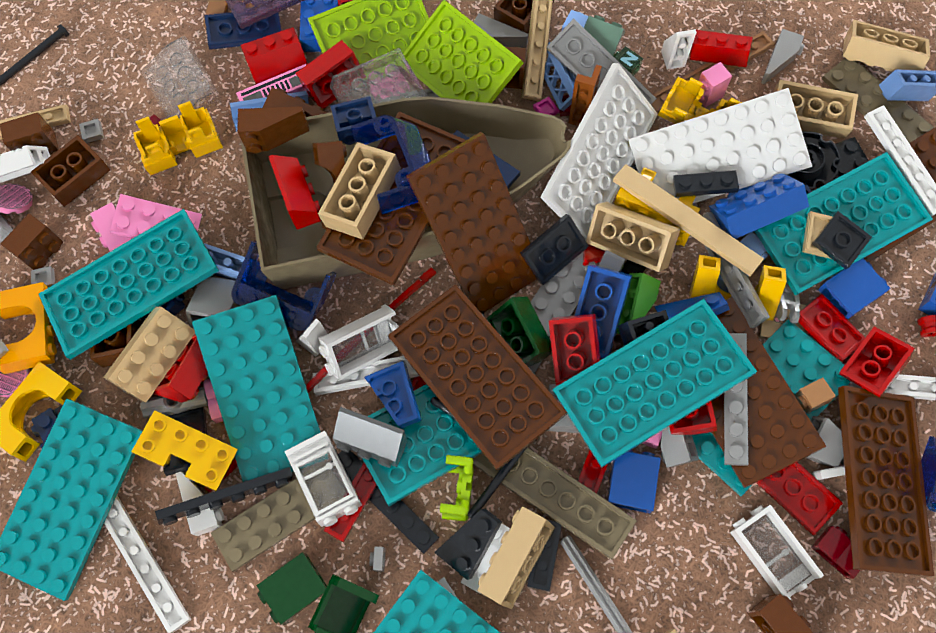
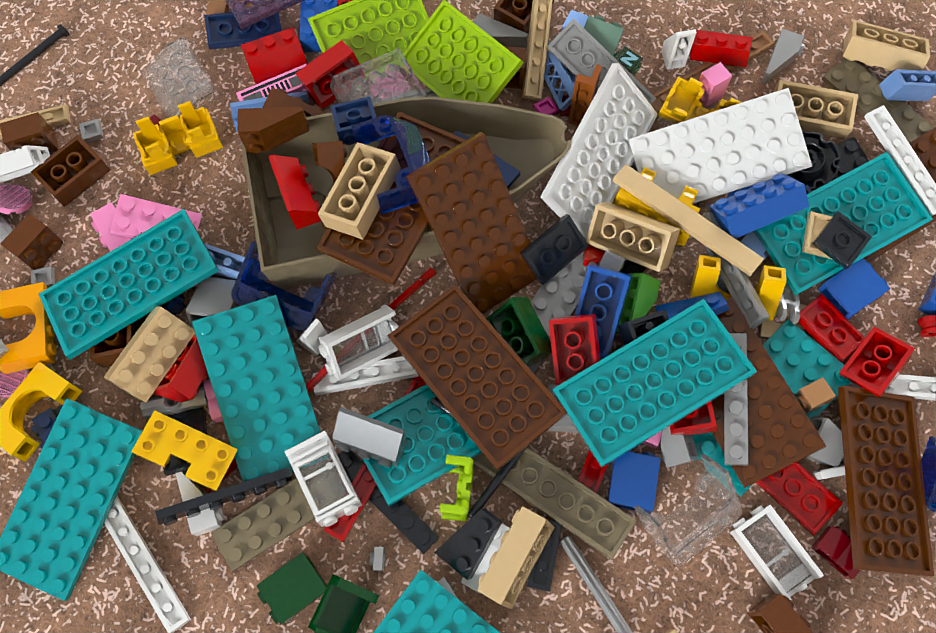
(396, 393): blue wing -> none
(699, 518): none -> clear windscreen
(705, 183): black plate -> none

